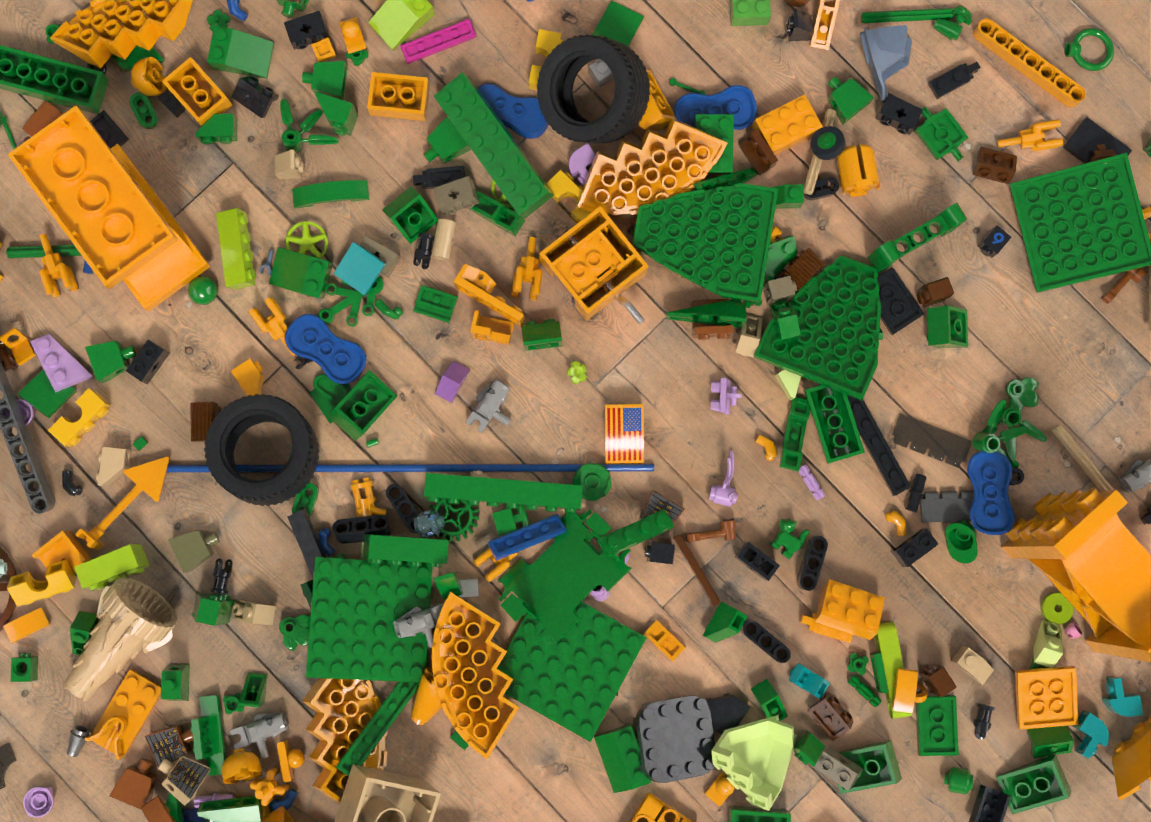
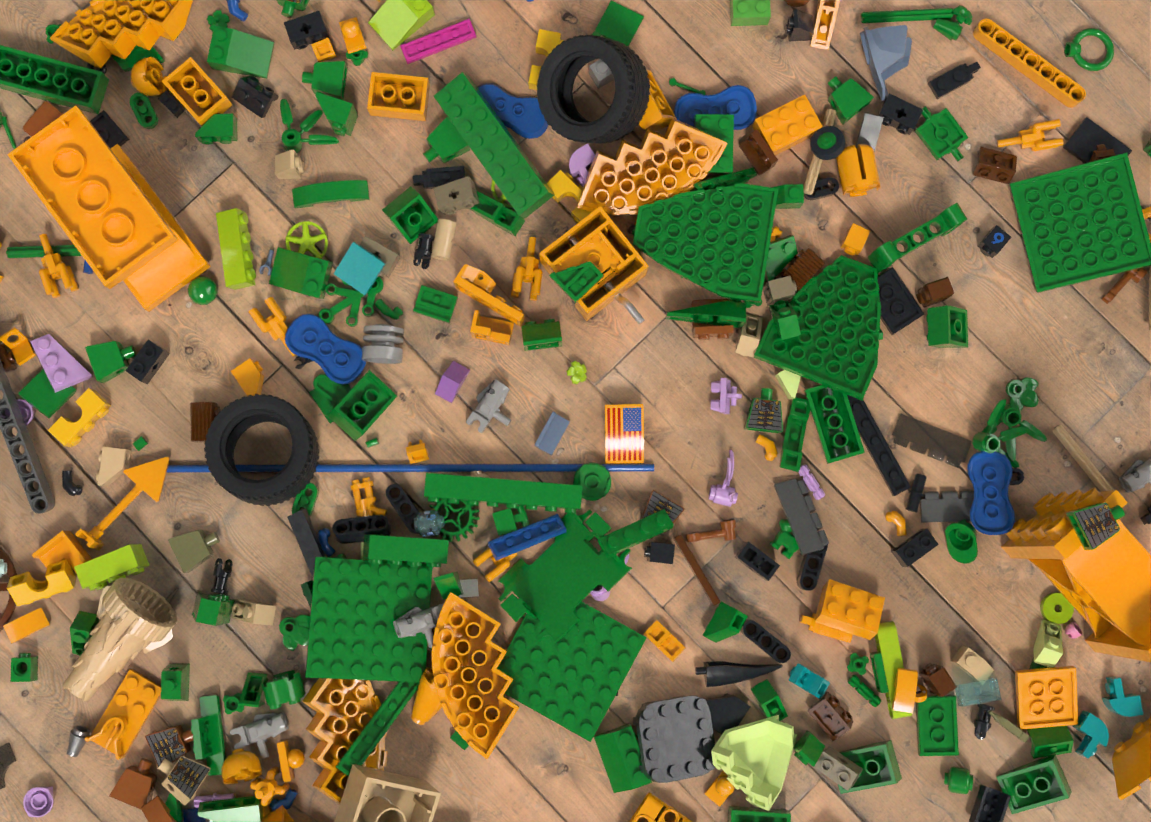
(283, 688): none -> green brick
(382, 344): none -> light grey wheel
(417, 452): none -> light orange tile
(552, 433): none -> sand blue panel
(577, 280): none -> green wing
(725, 673): none -> black piece
(764, 414): none -> torso
(798, 515): none -> dark grey windscreen
(854, 239): none -> light orange brick
(870, 130): none -> tile
(977, 692): none -> clear light blue hinge
(1009, 726): none -> olive piece
(1095, 523): none -> torso

